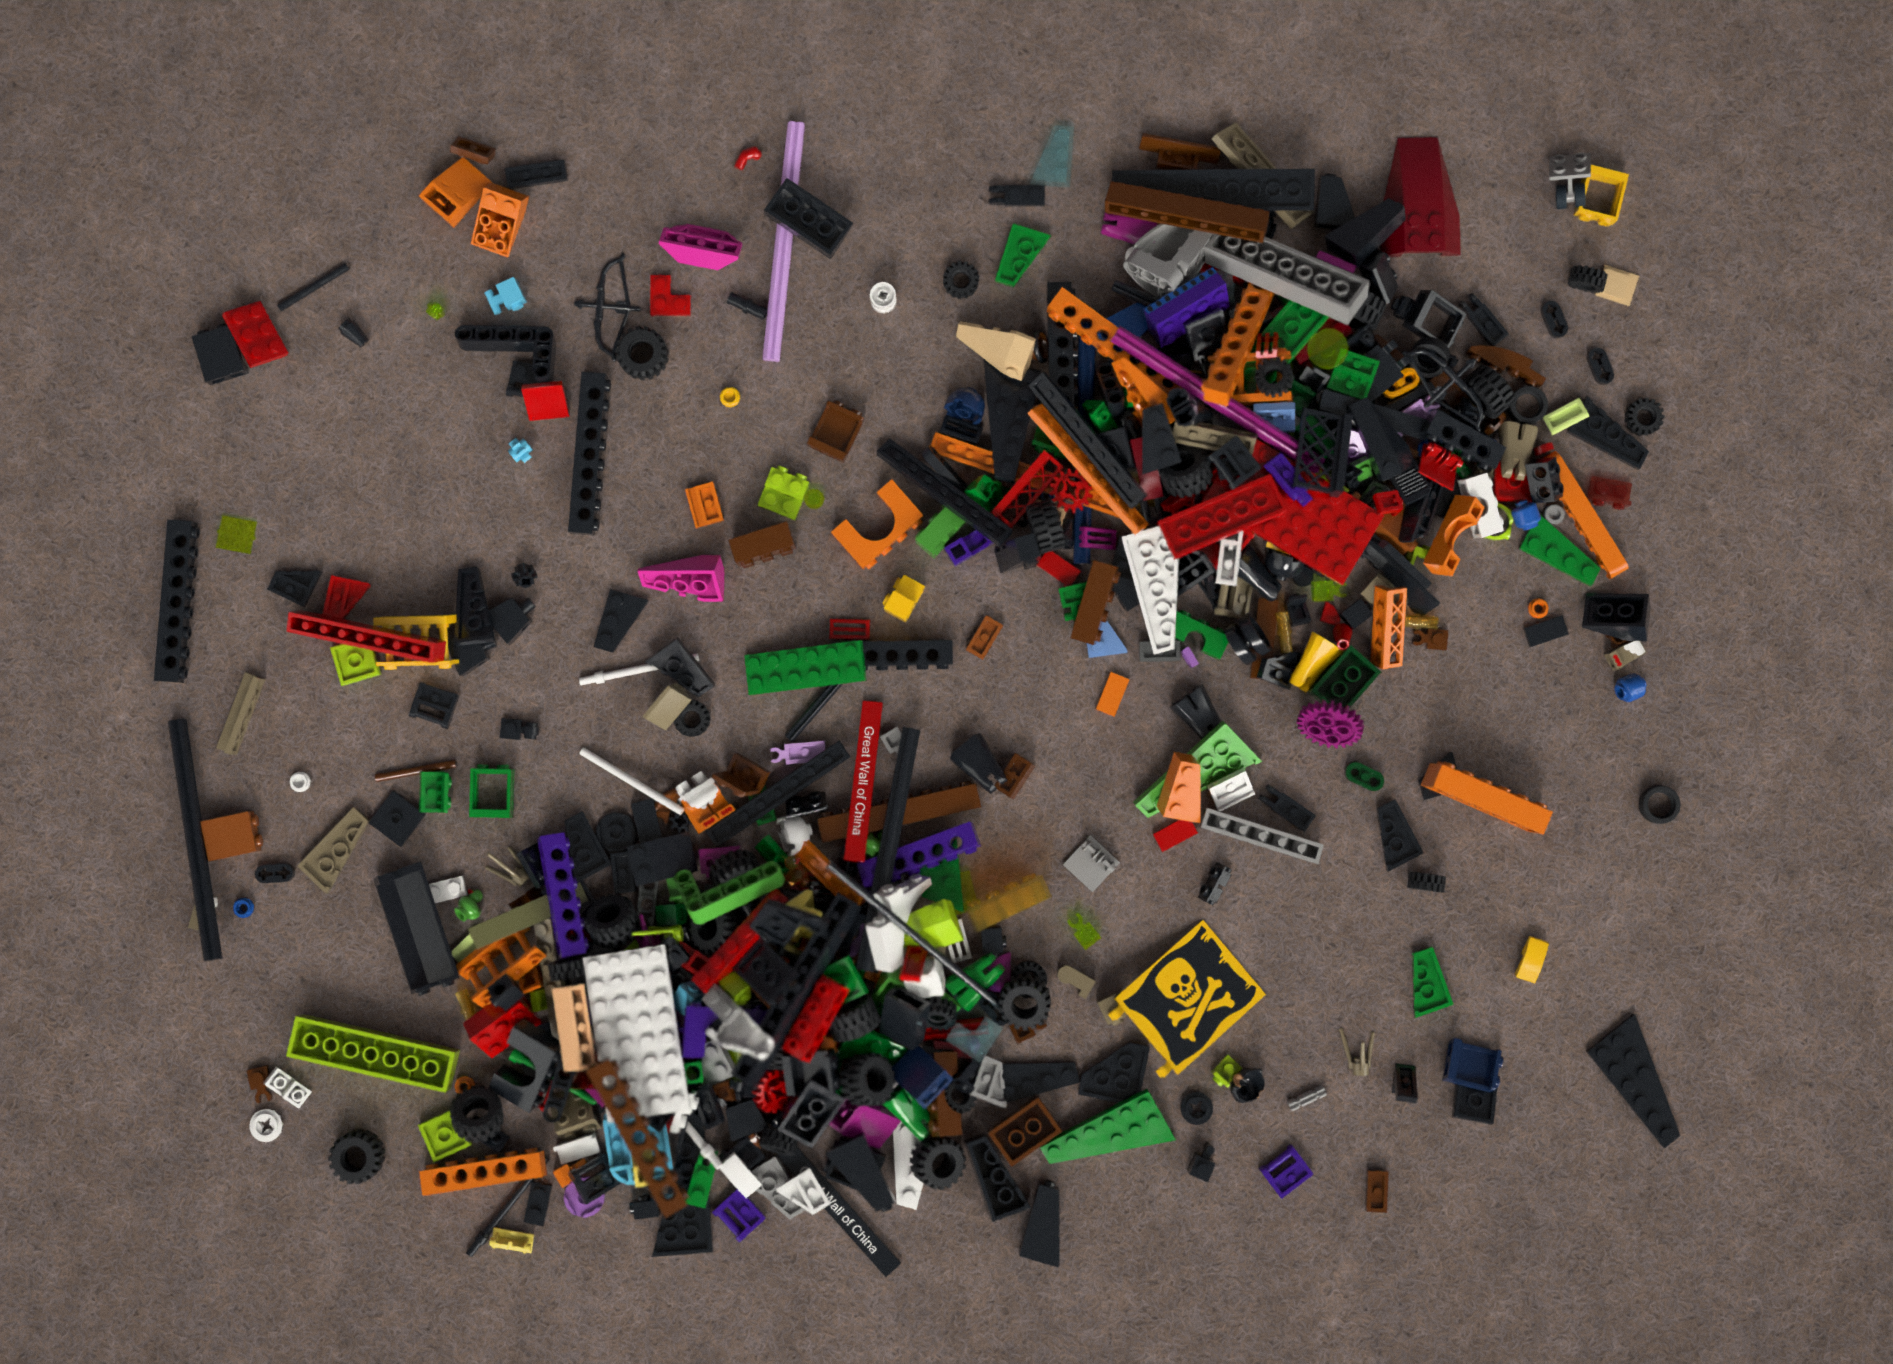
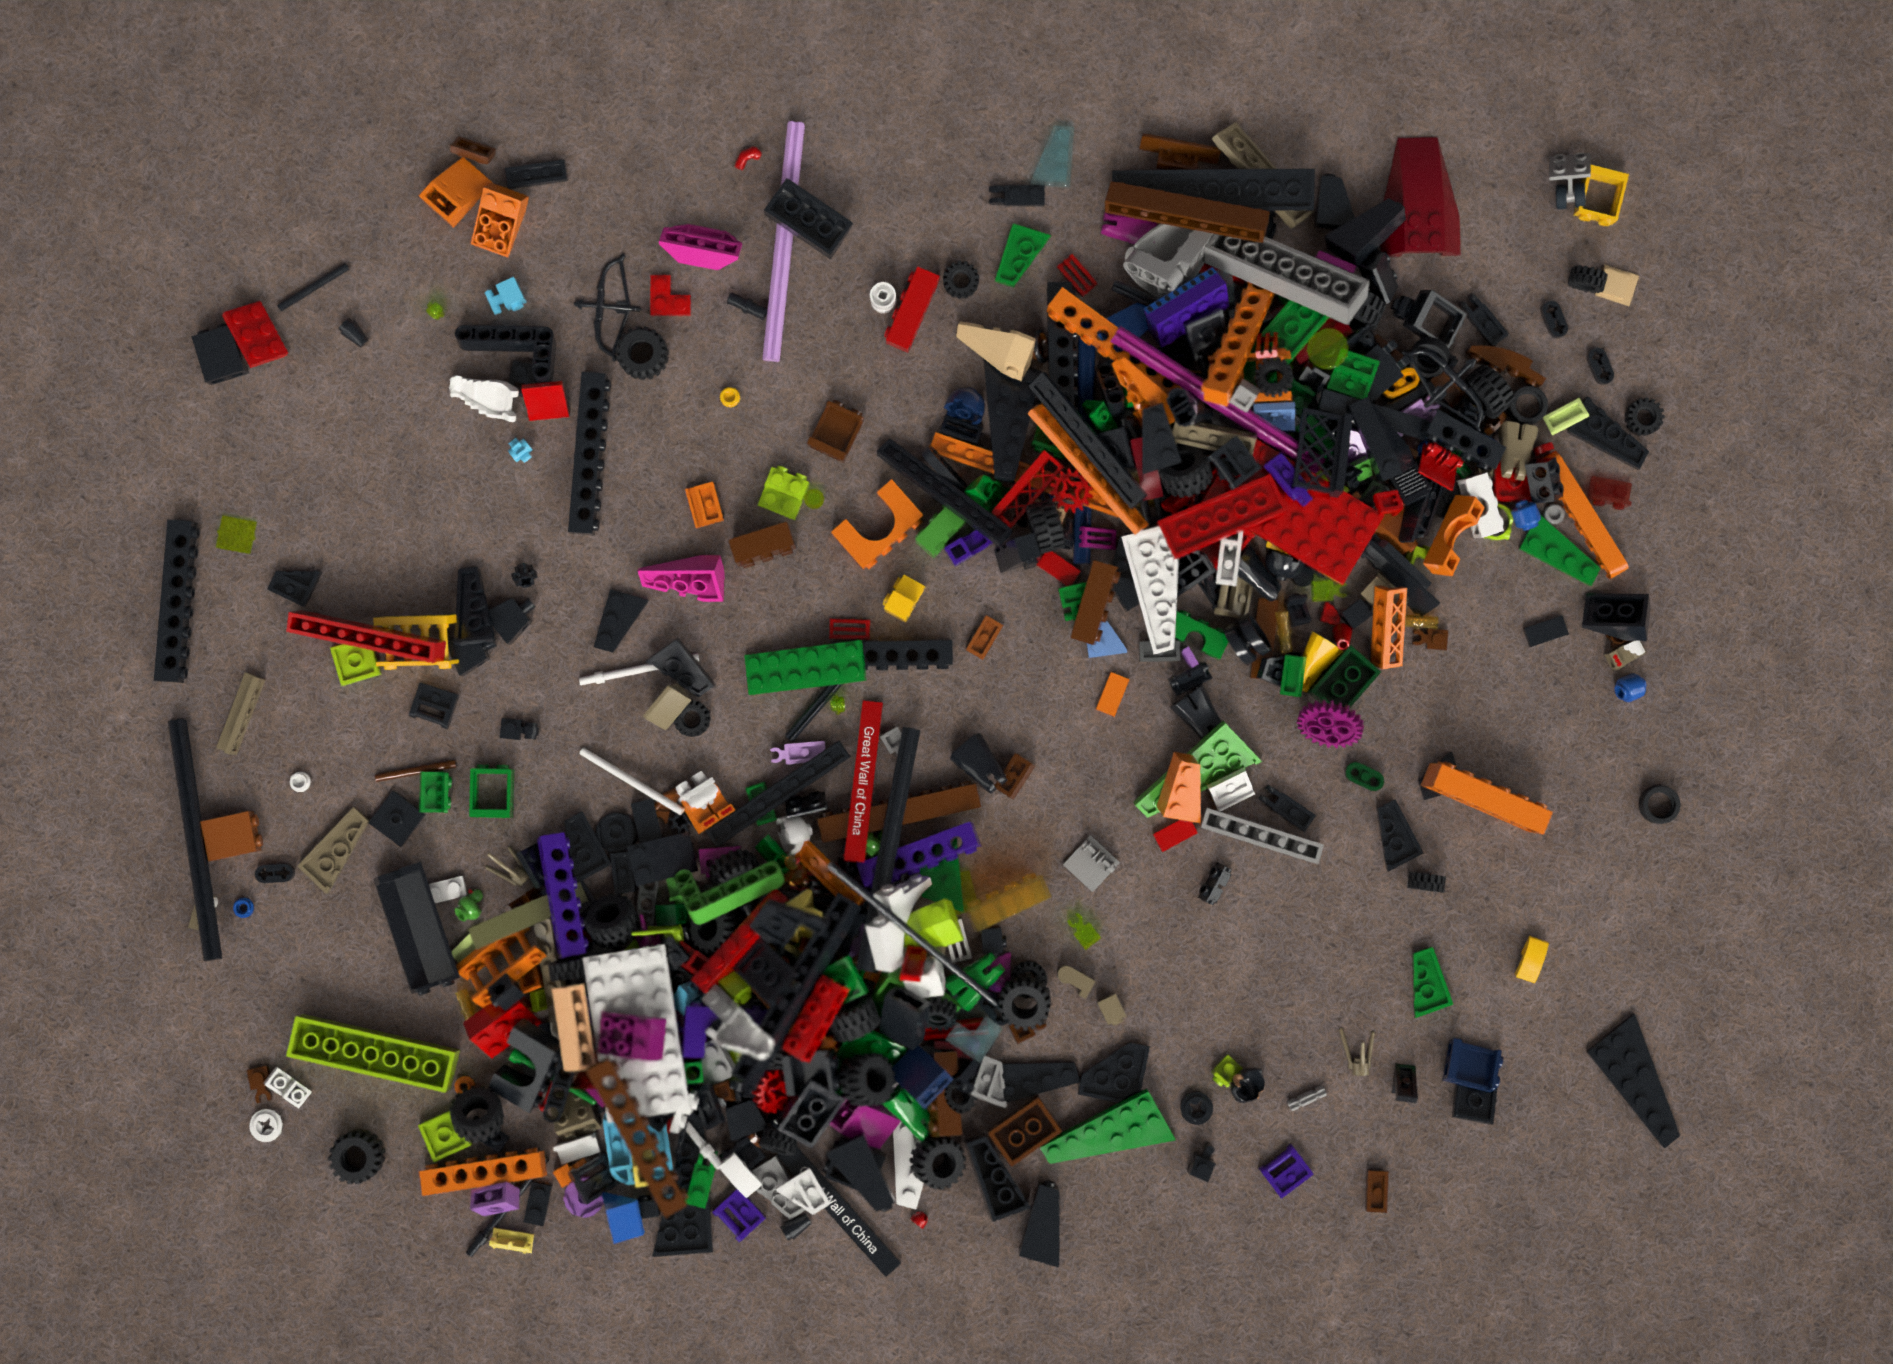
(343, 596): red wing -> none
(488, 396): none -> white animal
(495, 1199): none -> medium lavender brick
(622, 1217): none -> blue slope
(632, 1036): none -> magenta slope
(742, 776): reddish brown bracket -> none
(795, 1226): none -> black cone
(837, 704): none -> clear neon green plate
(912, 309): none -> red brick
(919, 1219): none -> red hinge
(1088, 288): none -> red tile
(1188, 998): flag -> none
(1190, 678): none -> black hinge
(1244, 395): none -> light grey brick
(1293, 675): none -> green tile
(1544, 608): orange plate -> none

